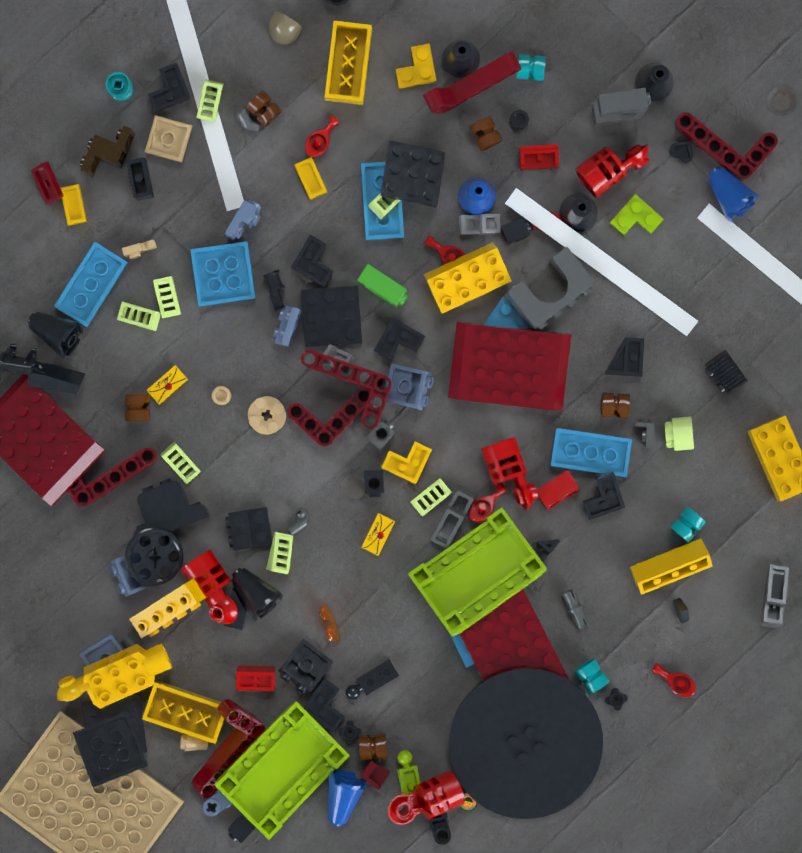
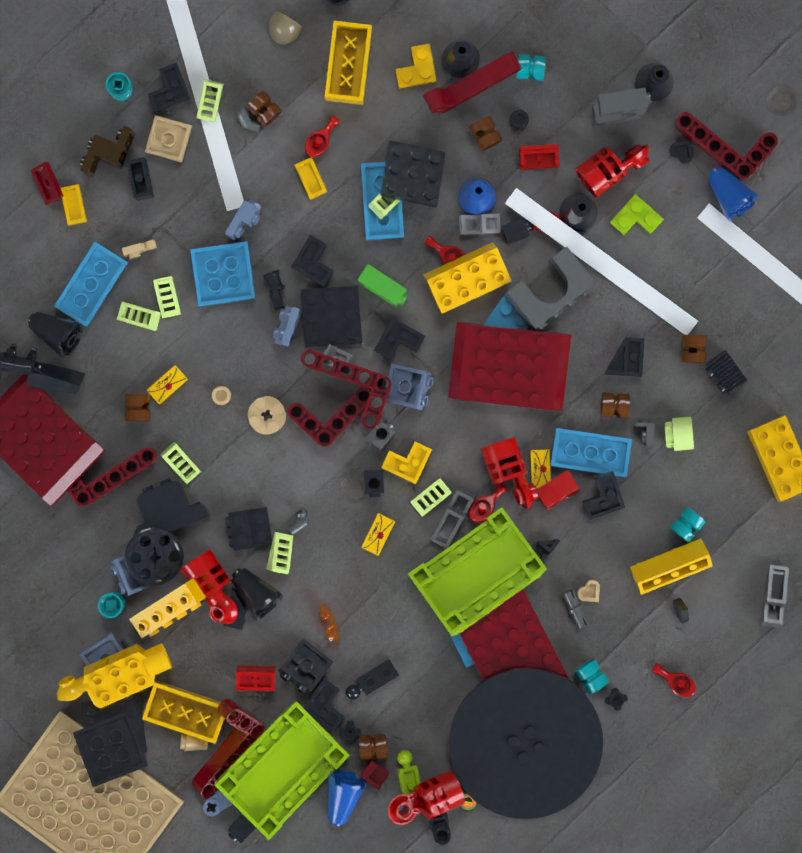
(111, 604): none -> teal wheel
(540, 467): none -> yellow tile
(590, 591): none -> tan tile
(696, 342): none -> reddish brown wheel

